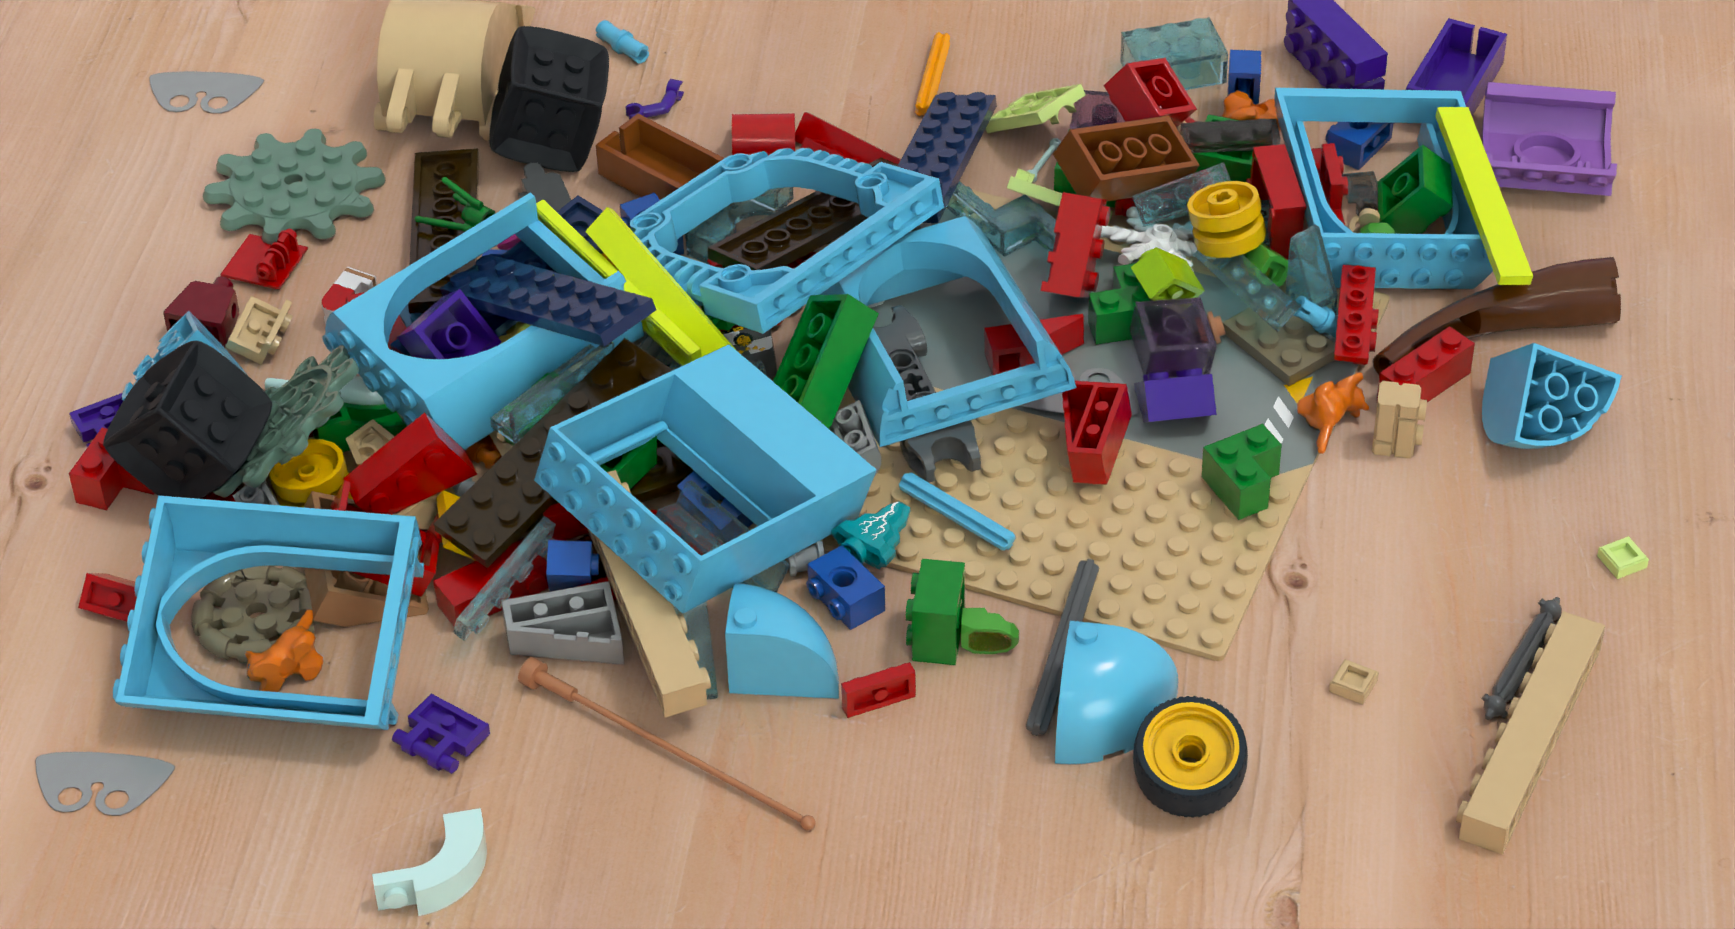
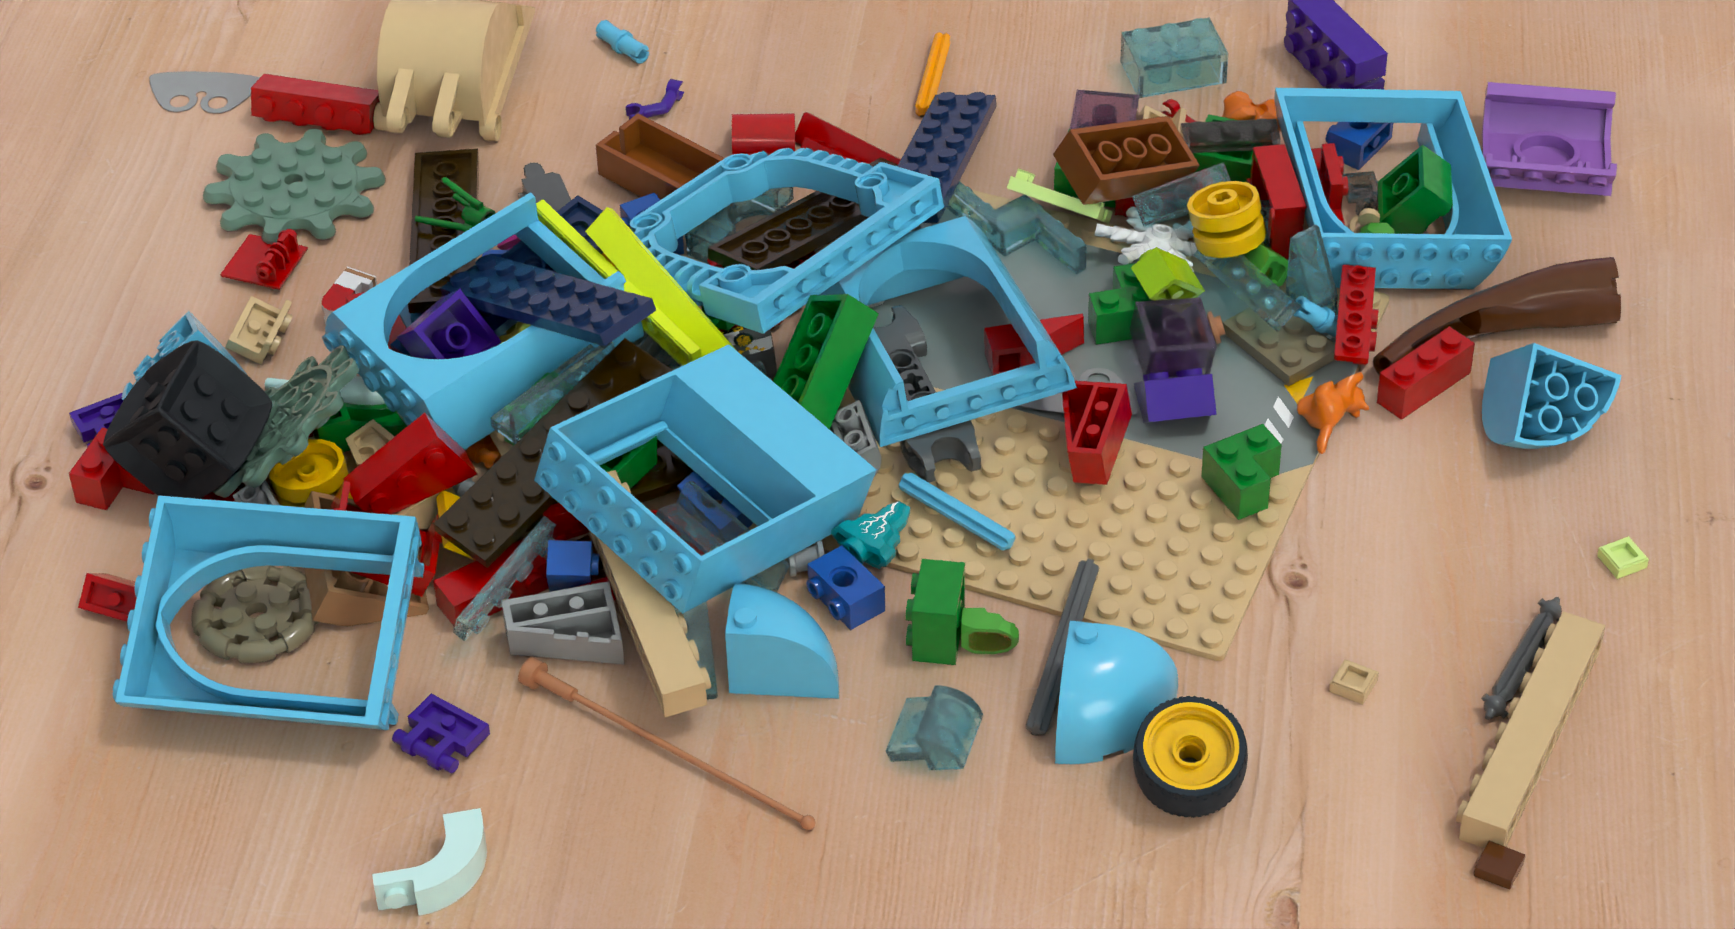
(118, 772): light grey piece -> none
(210, 303): dark red torso -> none
(289, 655): orange animal -> none
(314, 103): none -> red brick
(549, 99): black piece -> none
(878, 689): red plate -> none
(936, 729): none -> clear light blue brick
(1036, 108): yellowish green piece -> none
(1054, 143): light aqua hinge -> none
(1077, 246): red wedge -> none
(1149, 91): red brick -> none
(1245, 73): blue brick -> none
(1397, 419): tan brick -> none
(1454, 68): dark purple piece -> none
(1484, 196): neon yellow tile -> none
(1499, 865): none -> reddish brown tile

